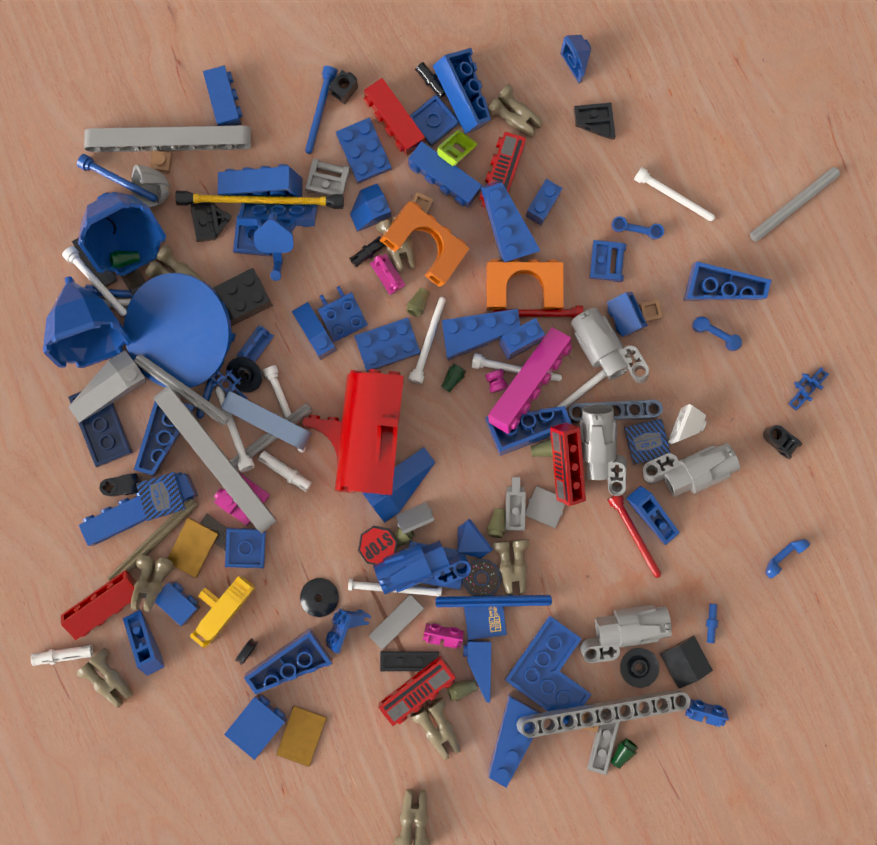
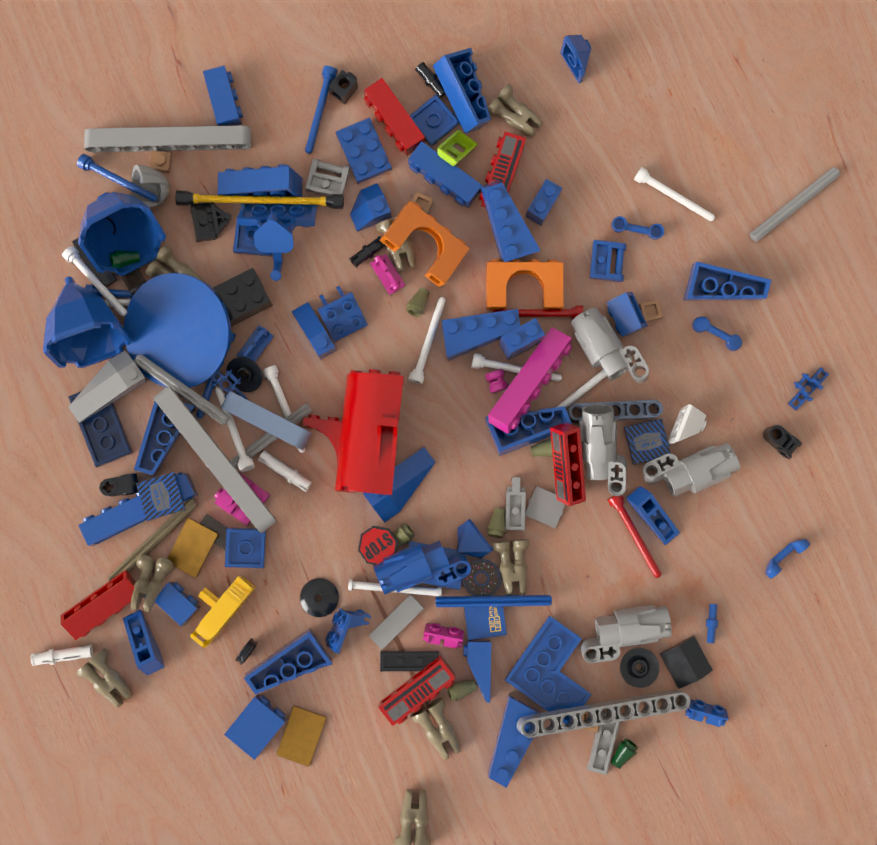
(387, 344): blue plate -> none
(414, 517): light grey piece -> none
(453, 377): dark green cone -> none
(596, 119): black wing -> none

